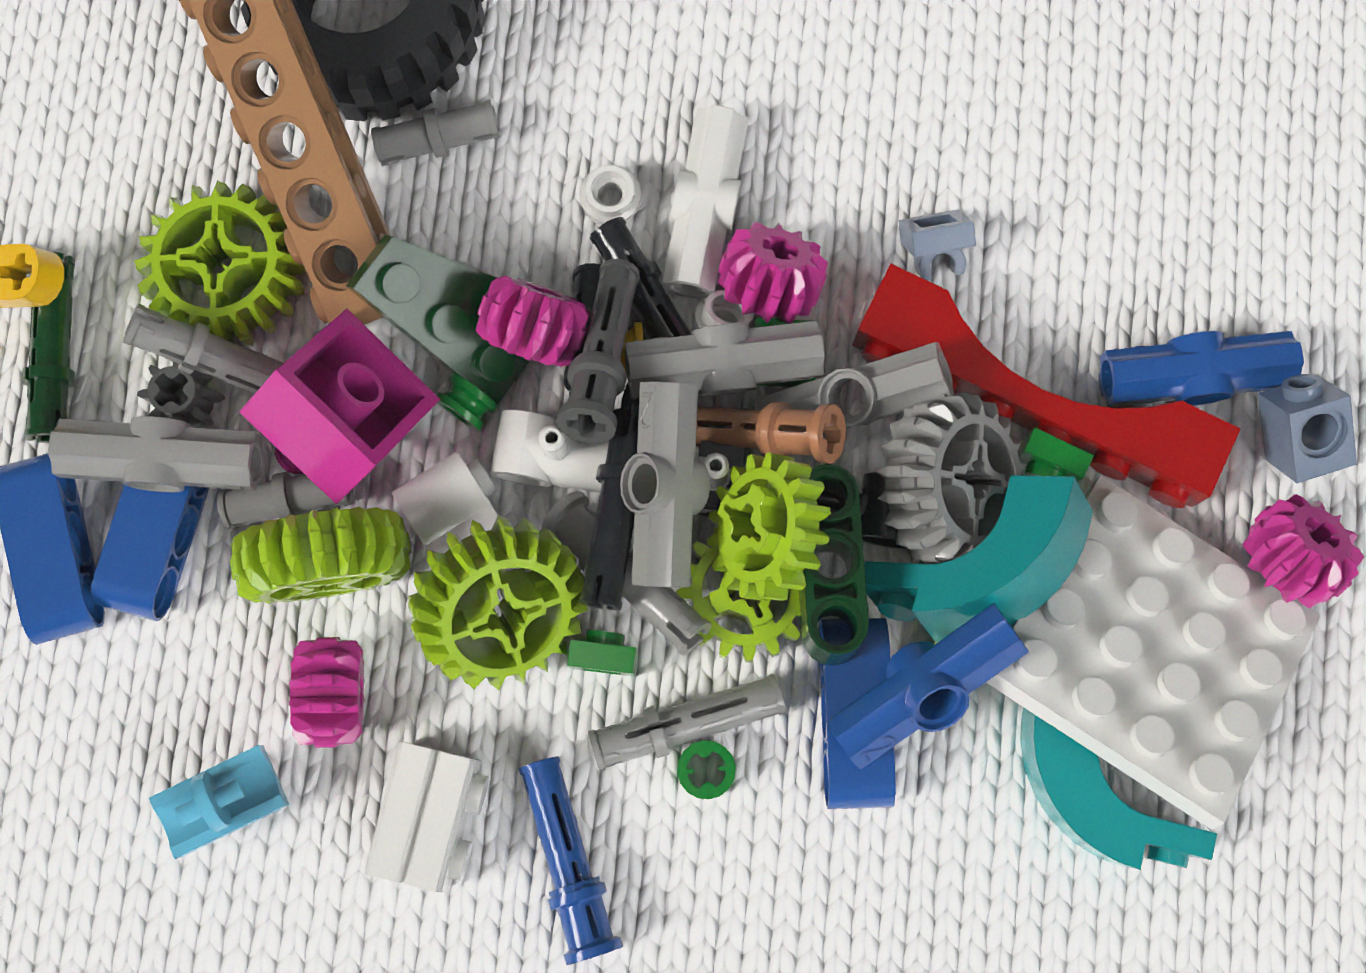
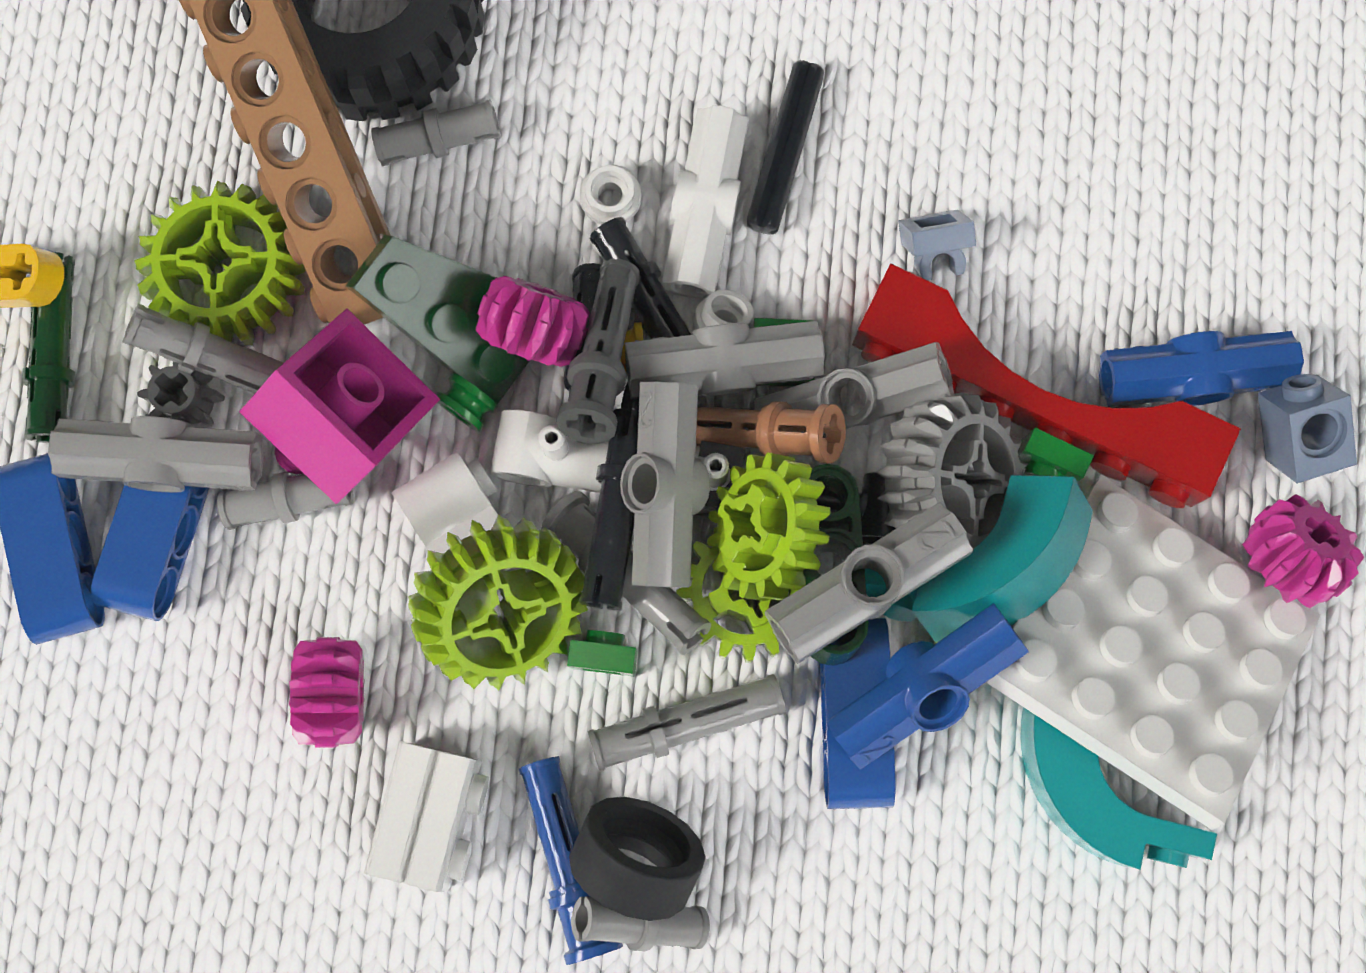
(219, 801): medium azure hips -> none
(320, 555): lime gear -> none
(597, 923): none -> light grey pin
(625, 883): none -> black tyre
(704, 749): green bush -> none
(772, 272): dark pink gear -> none
(785, 147): none -> black axle
(902, 558): none -> light grey piece

